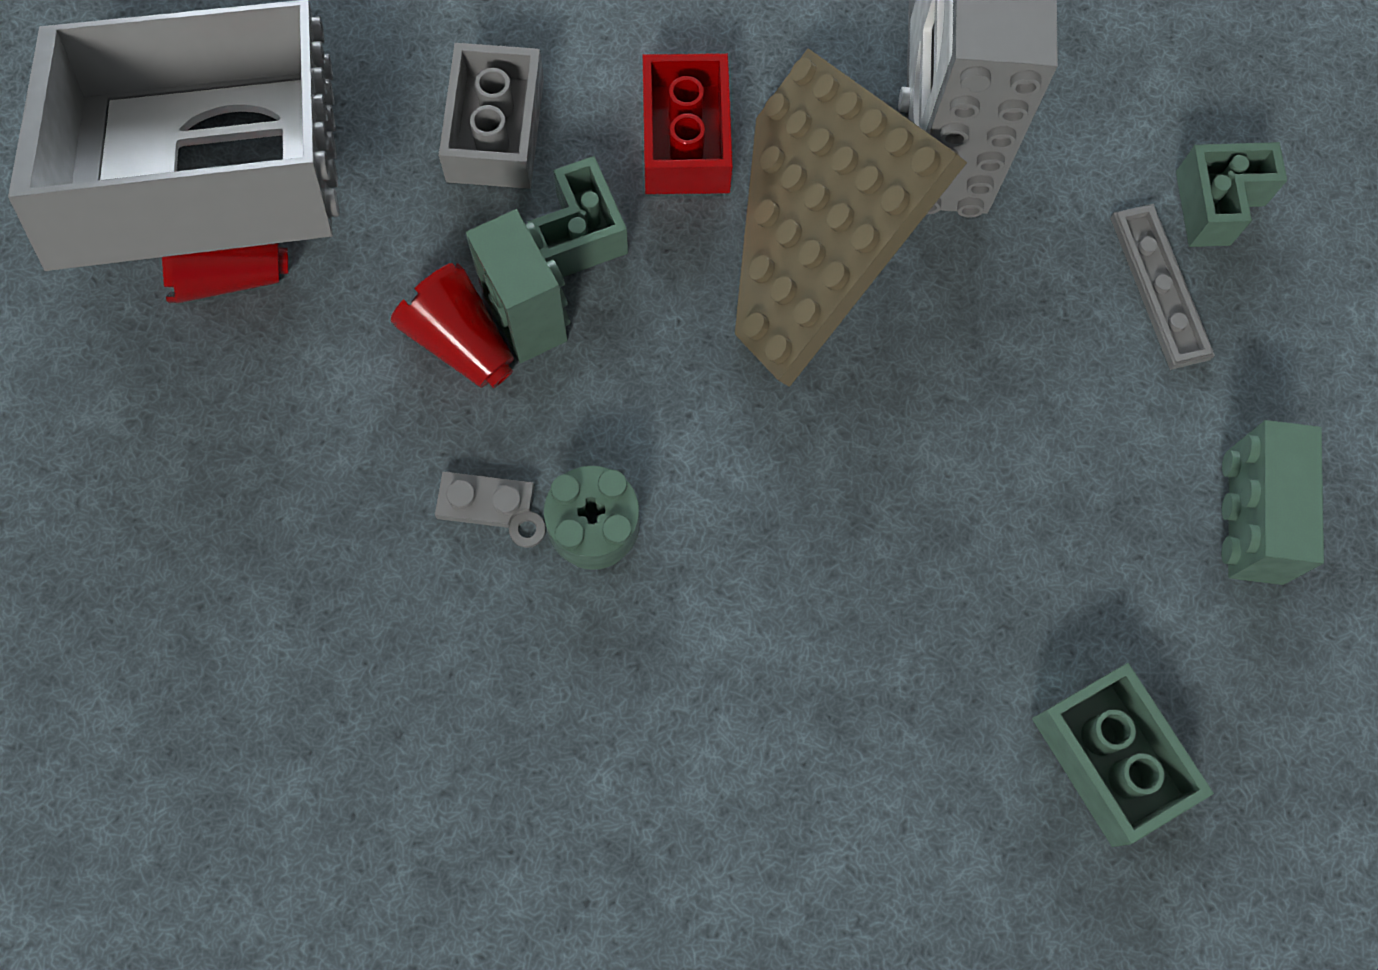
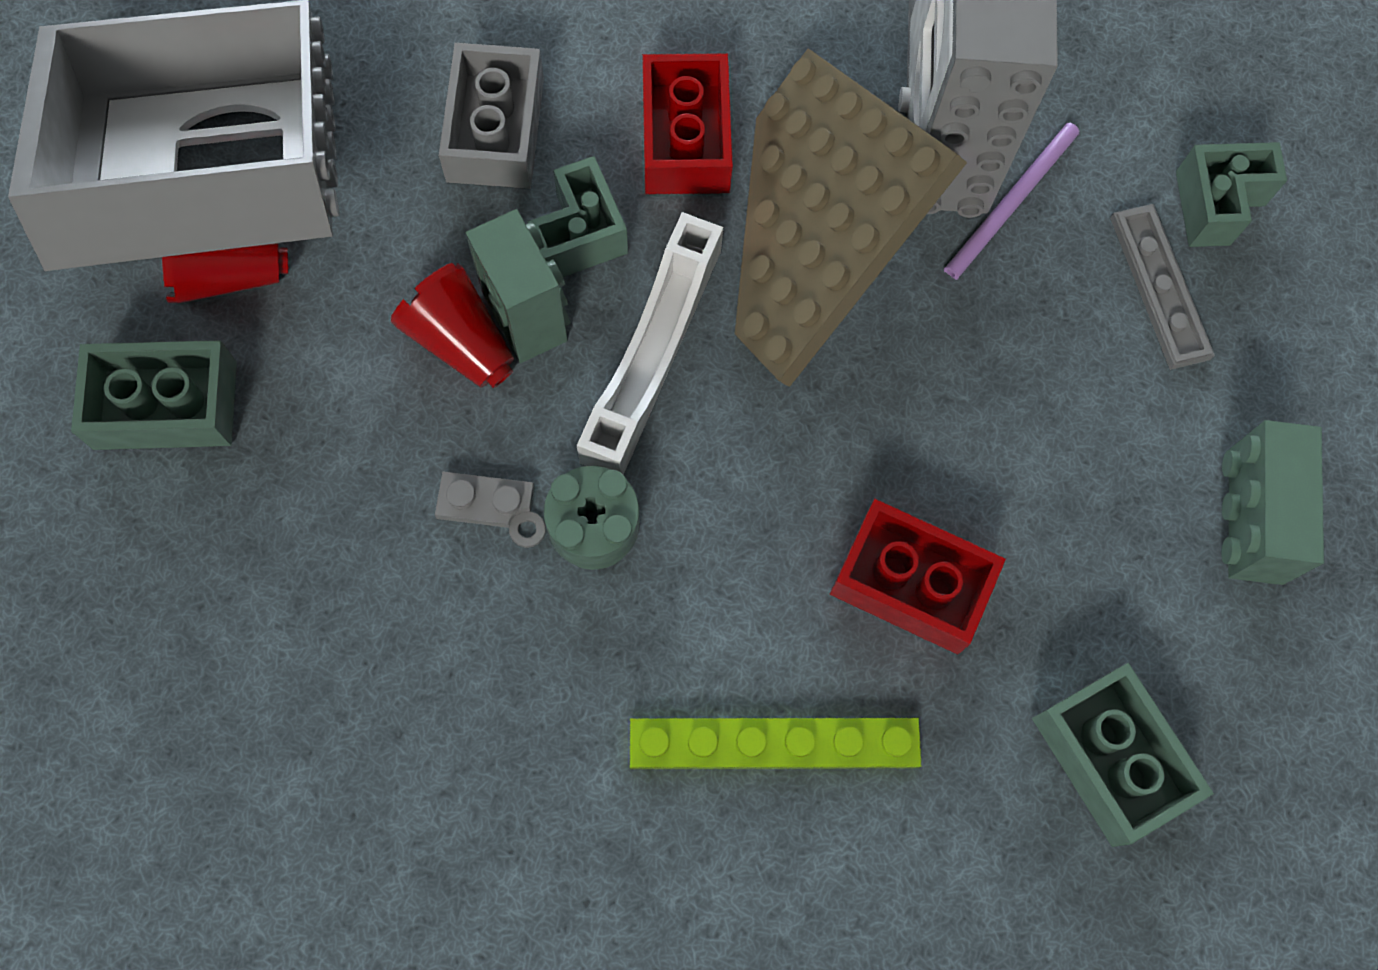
(154, 395): none -> sand green brick
(632, 392): none -> white arch
(774, 743): none -> lime plate
(918, 577): none -> red brick
(1011, 201): none -> lavender piece

